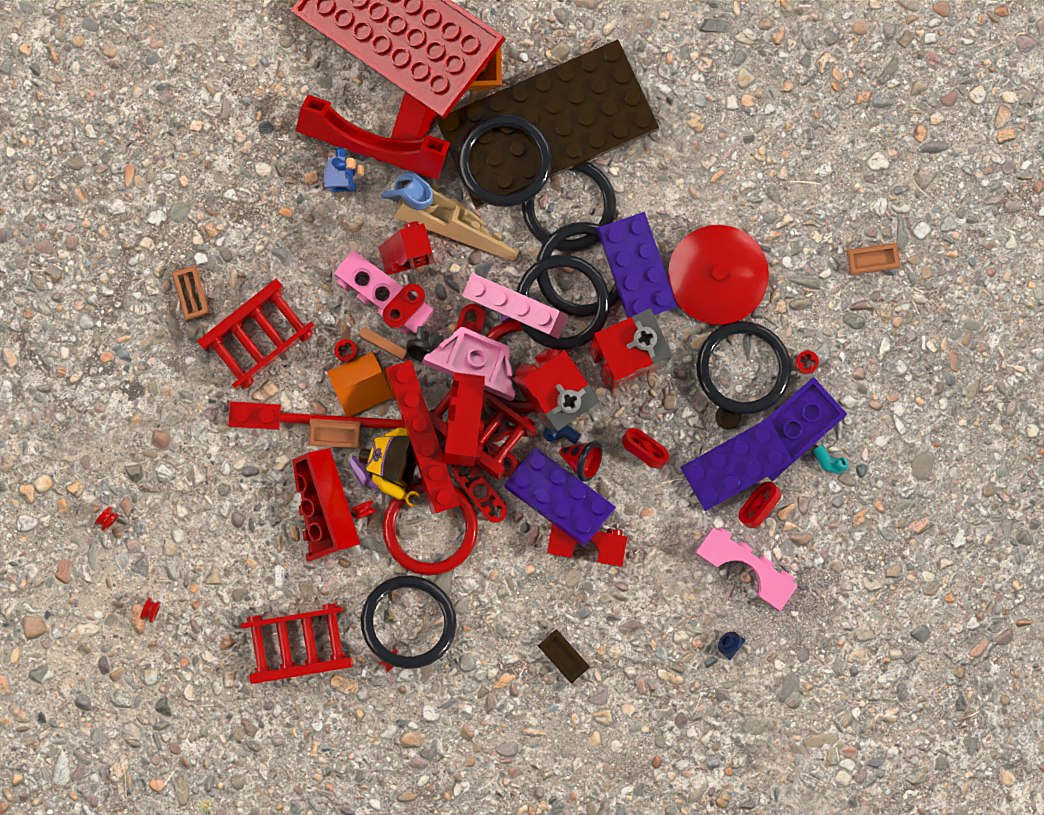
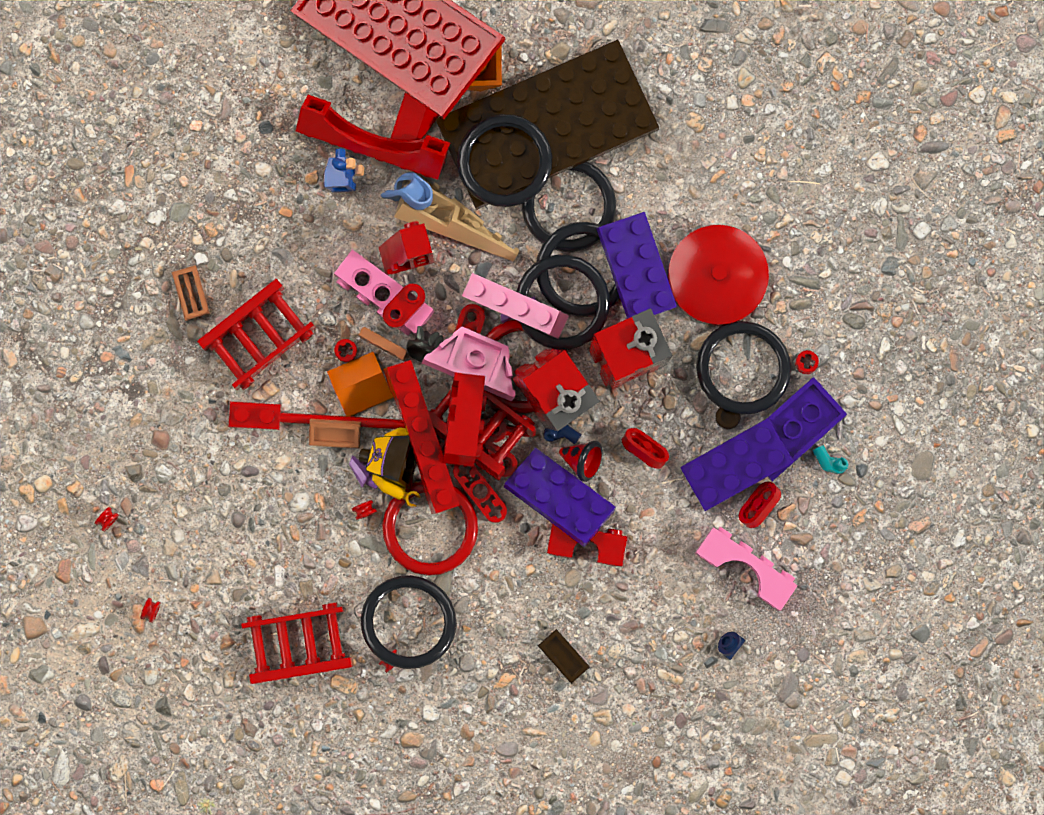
(323, 505): red wedge -> none
(873, 259): nougat tile -> none

